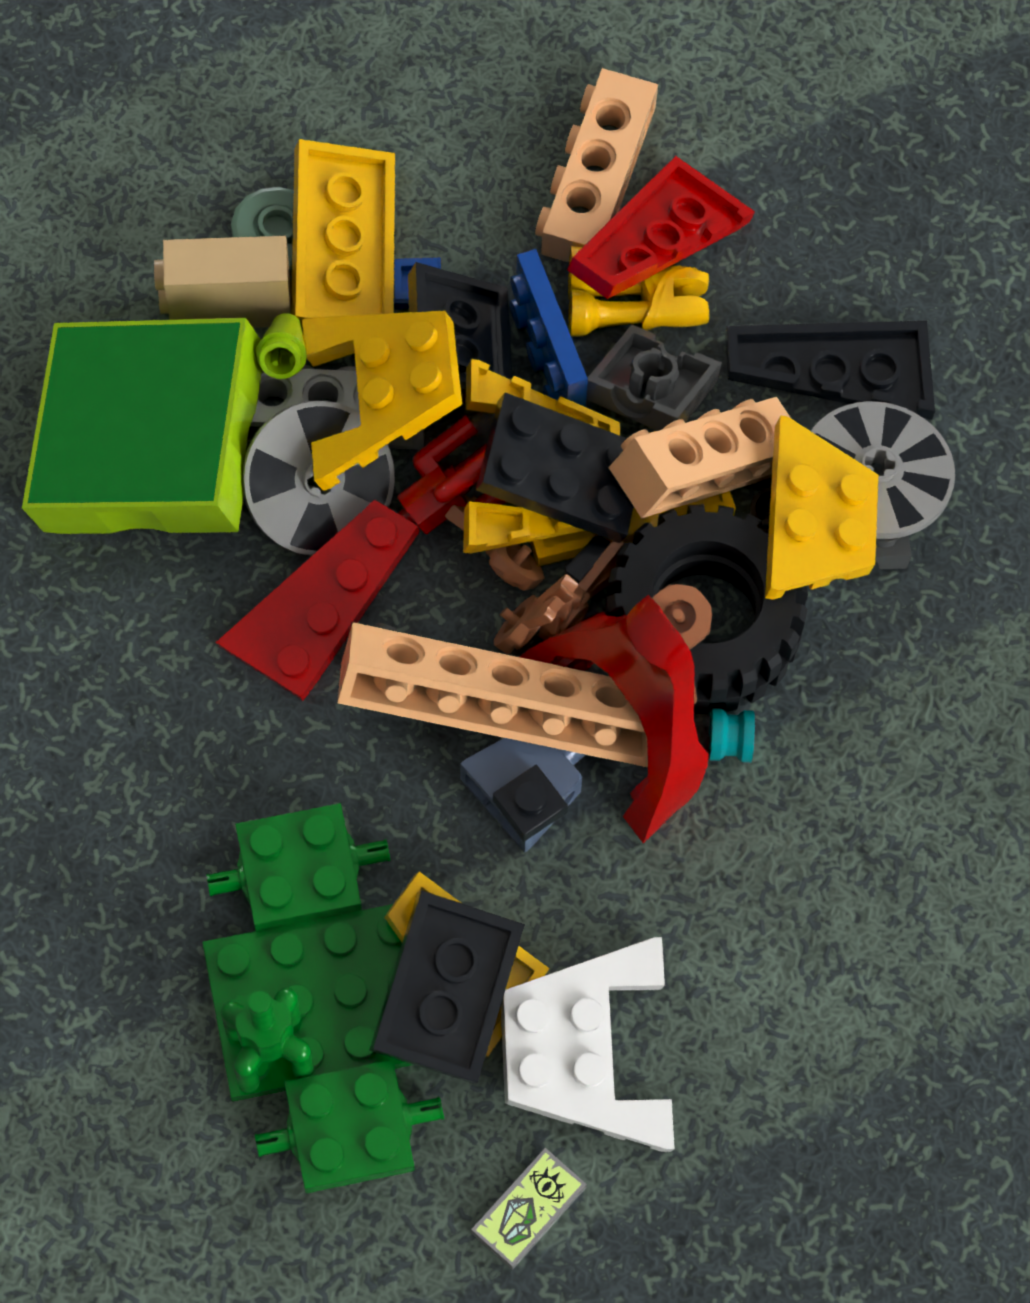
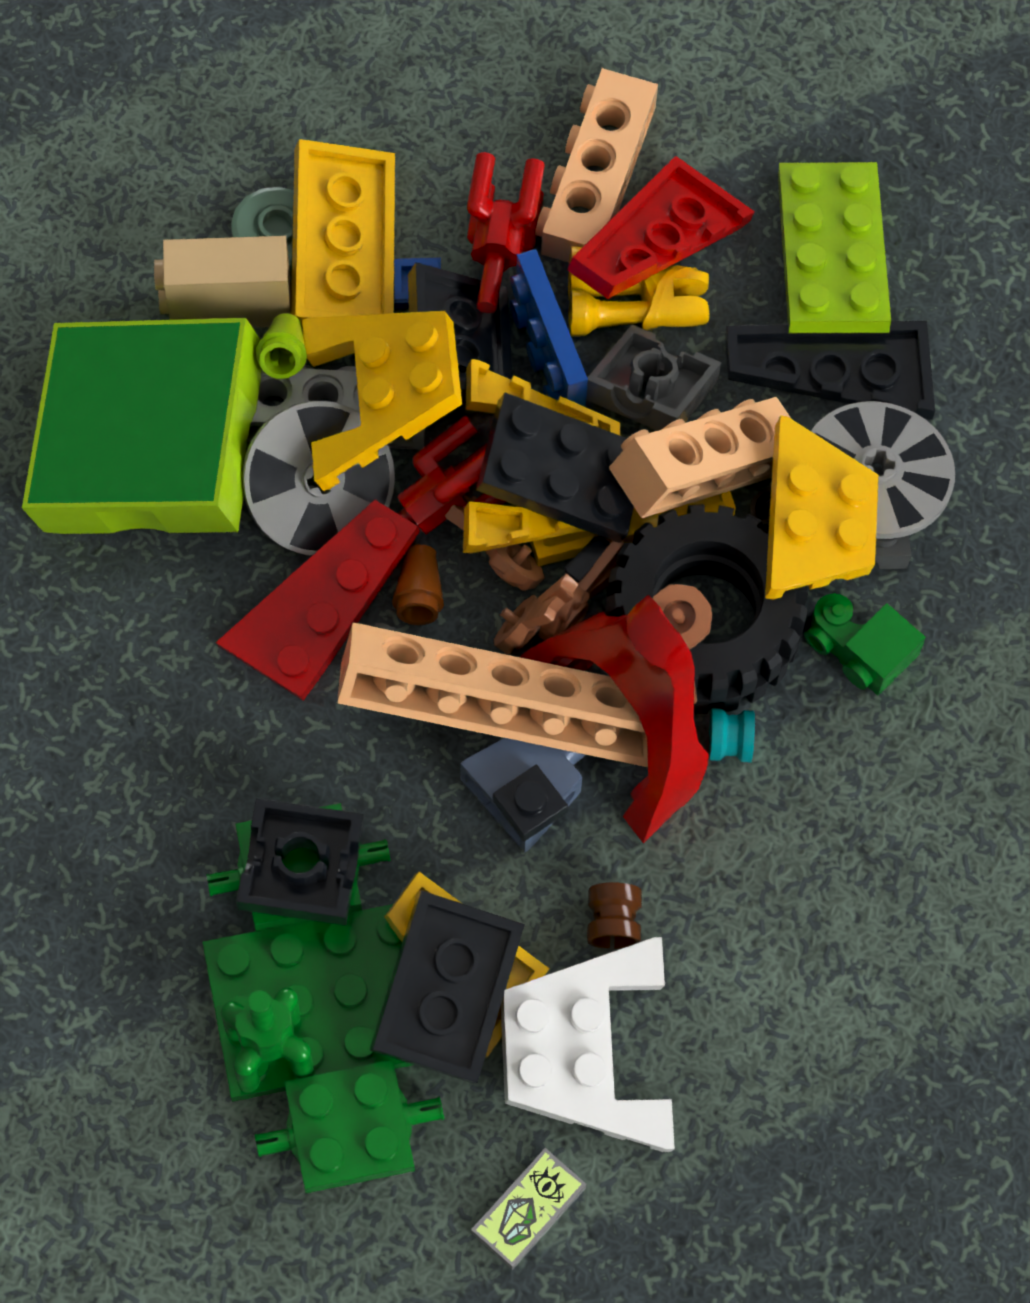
(310, 895): none -> black brick
(419, 587): none -> dark orange cone
(499, 226): none -> red plant
(614, 913): none -> reddish brown wheel
(833, 248): none -> lime plate
(869, 652): none -> green brick

